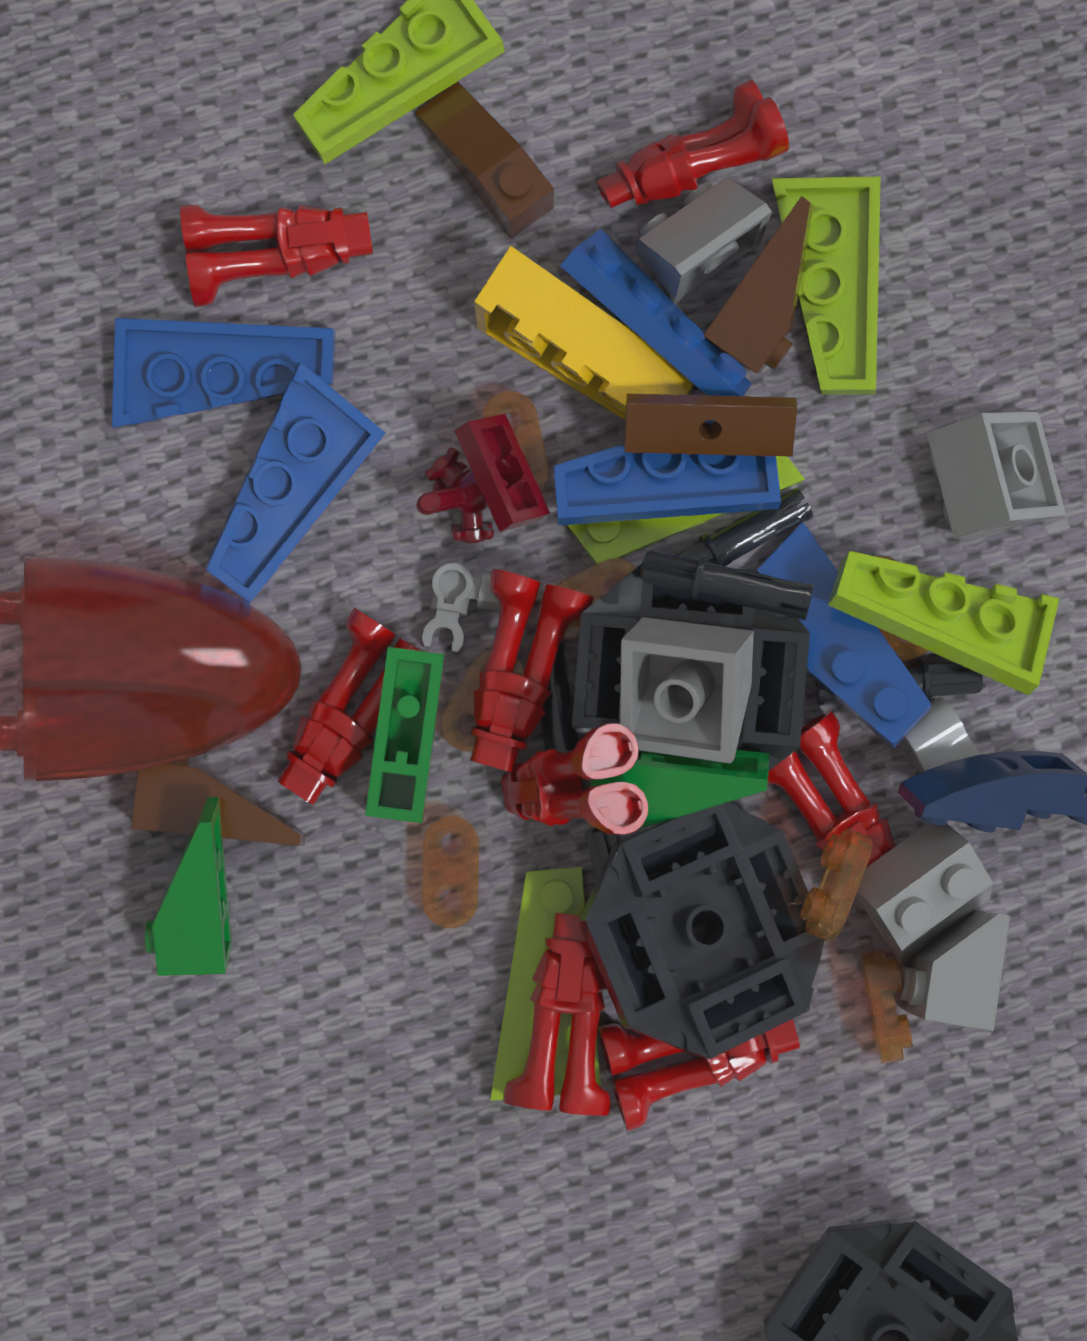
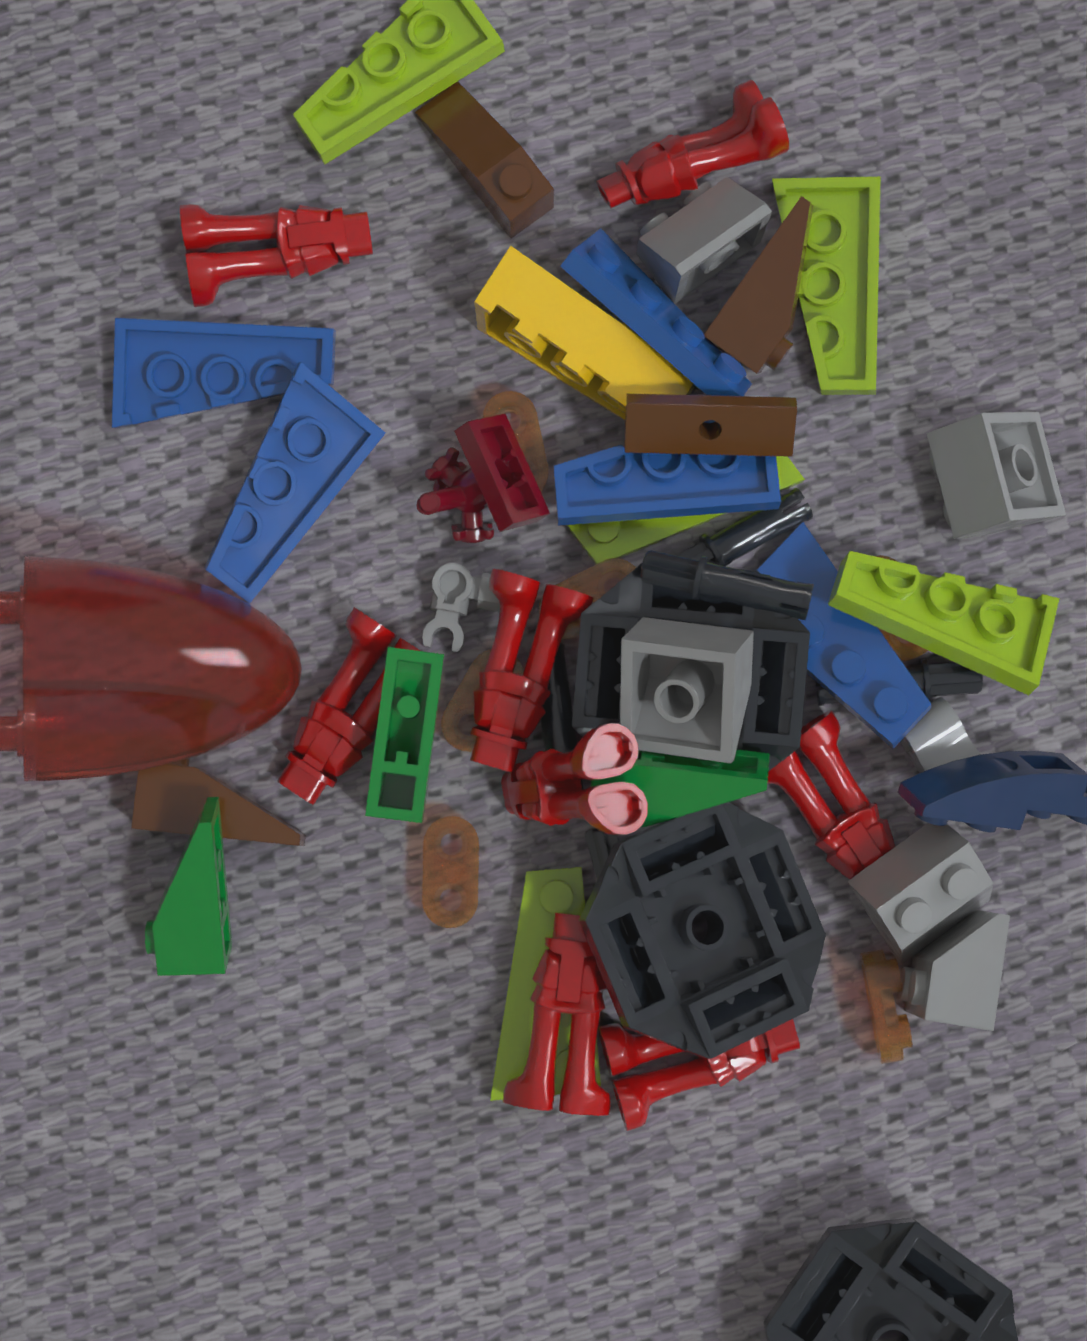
(830, 903): clear orange plate -> none

